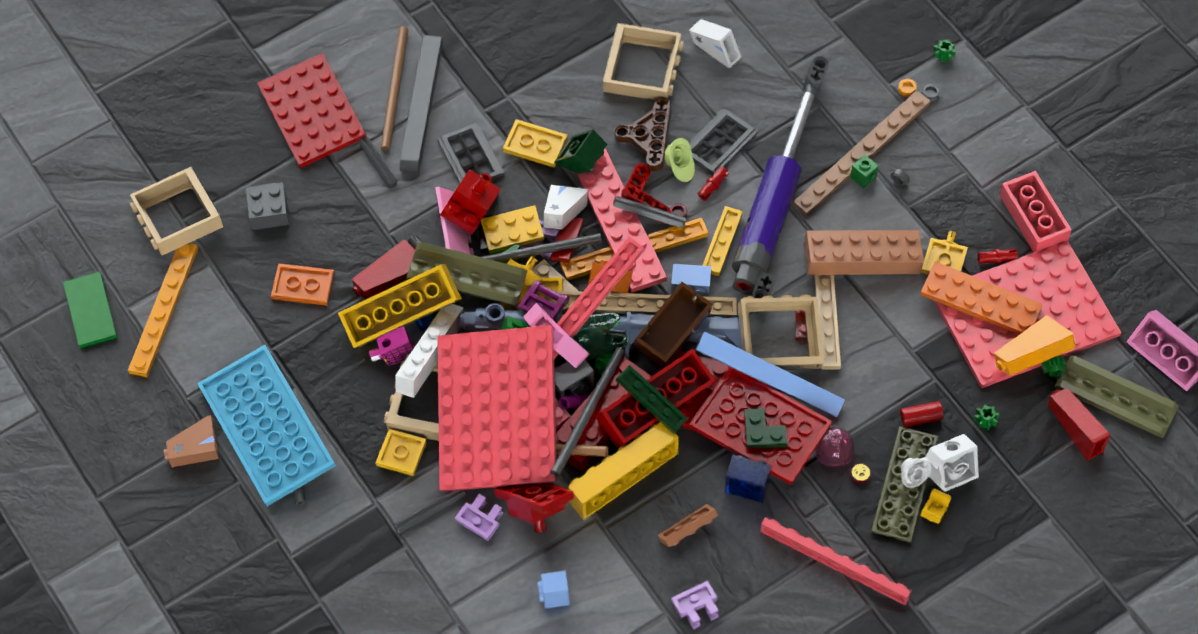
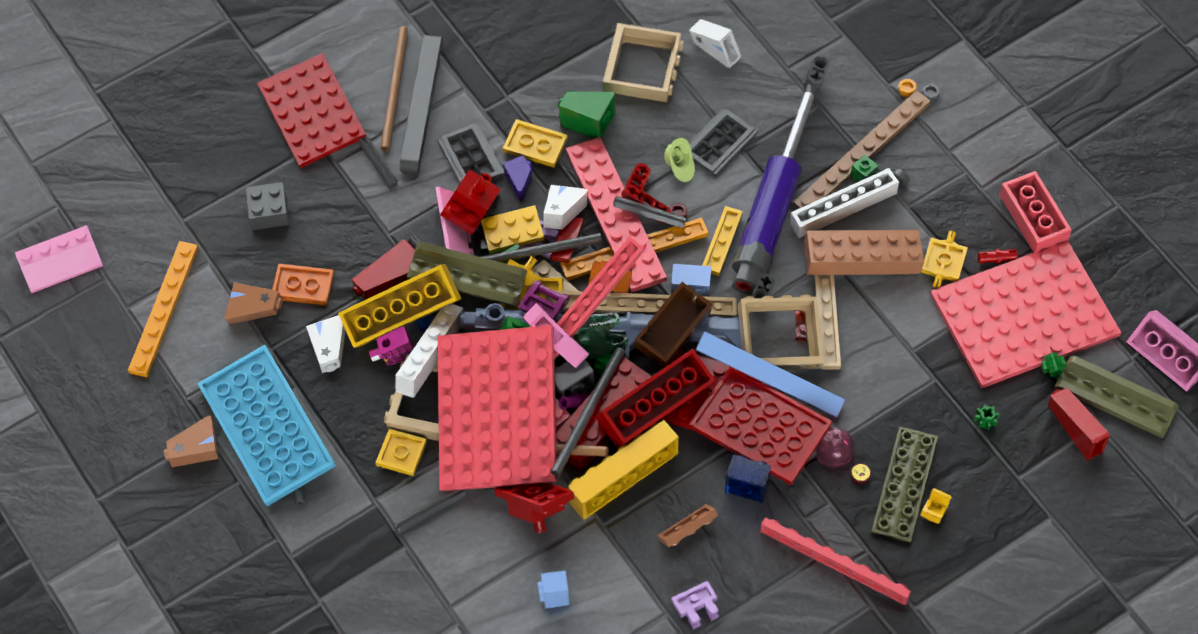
(58, 259): none -> bright pink slope
(90, 309): green tile -> none
(166, 189): tan piece -> none
(251, 303): none -> nougat slope
(328, 342): none -> white slope
(477, 521): lavender plate -> none
(519, 175): none -> slope
(581, 152): dark green slope -> none
(587, 112): none -> green slope
(650, 126): reddish brown beam -> none
(651, 399): dark green tile -> none
(713, 183): red pin -> none
(760, 435): dark green plate -> none
(844, 203): none -> white brick
(921, 414): red pin -> none
(944, 50): green gear -> none
(946, 464): white brick -> none
(980, 299): orange plate -> none
(1034, 346): light orange slope -> none

